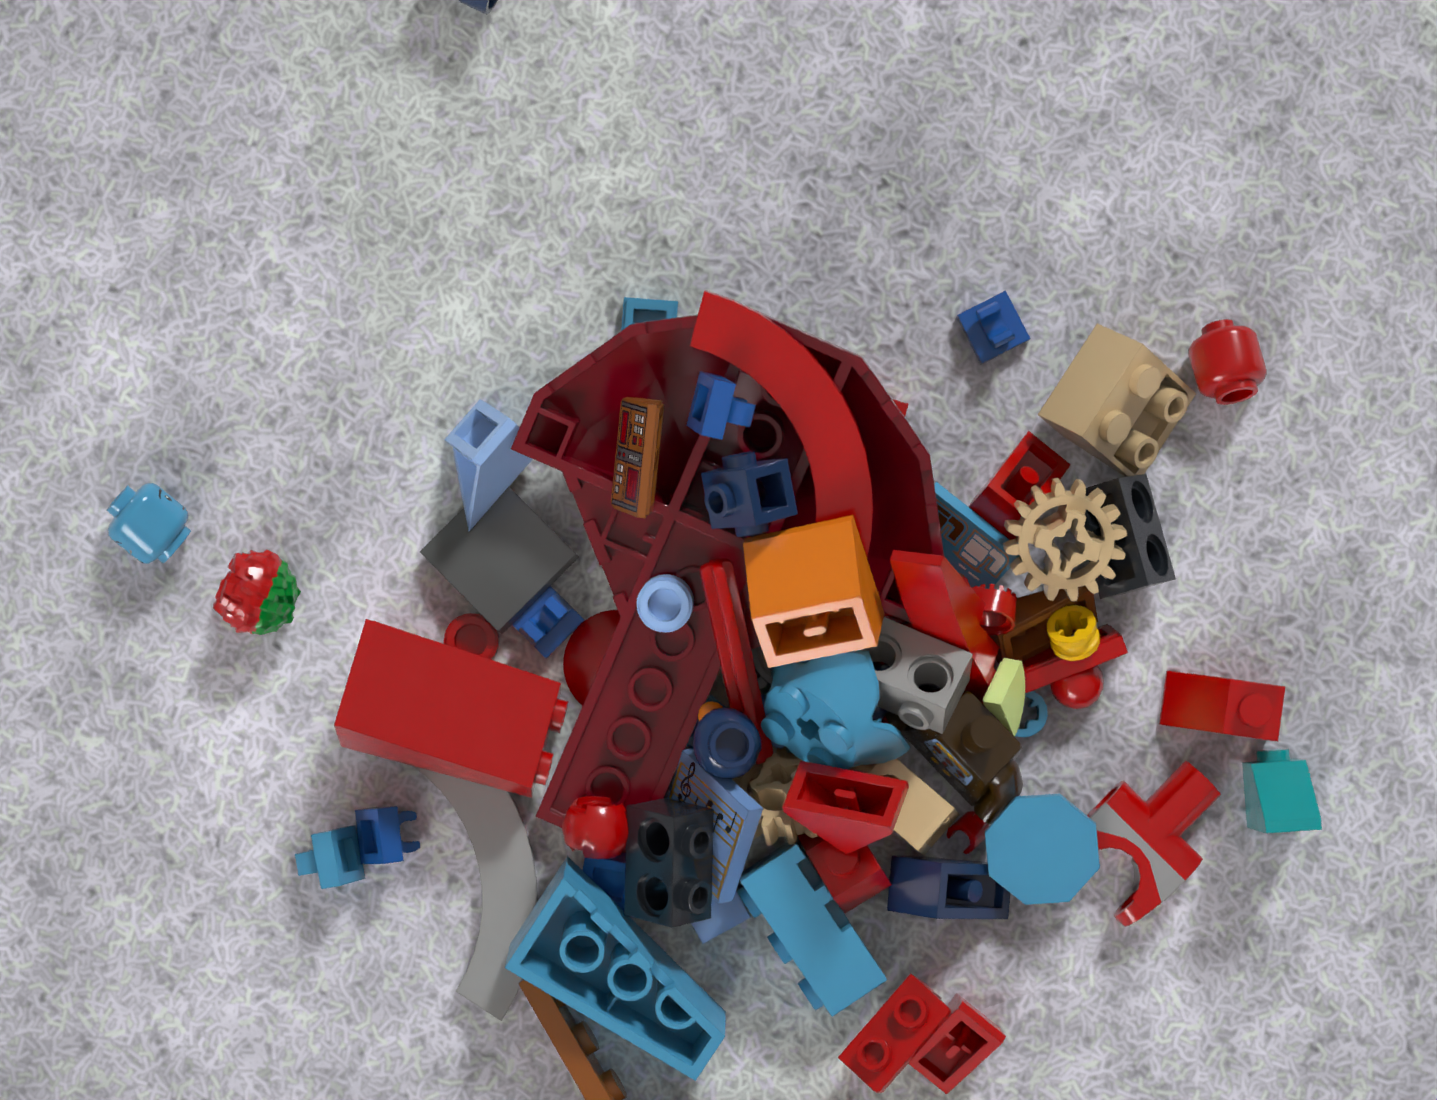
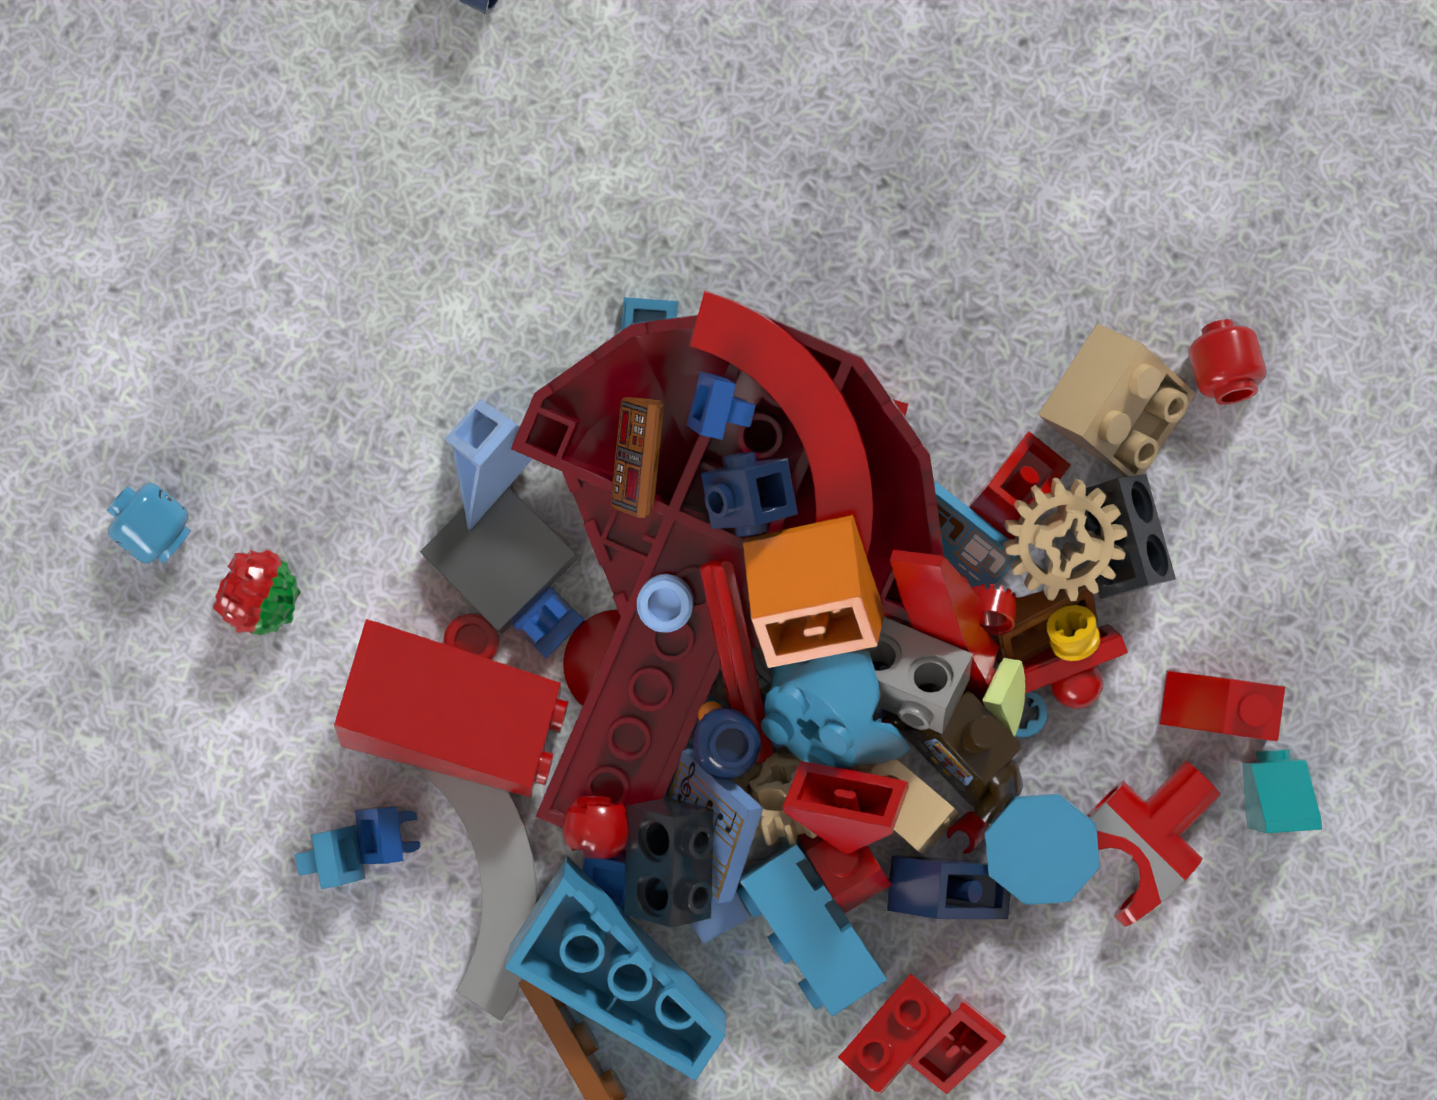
(993, 327): blue tile -> none

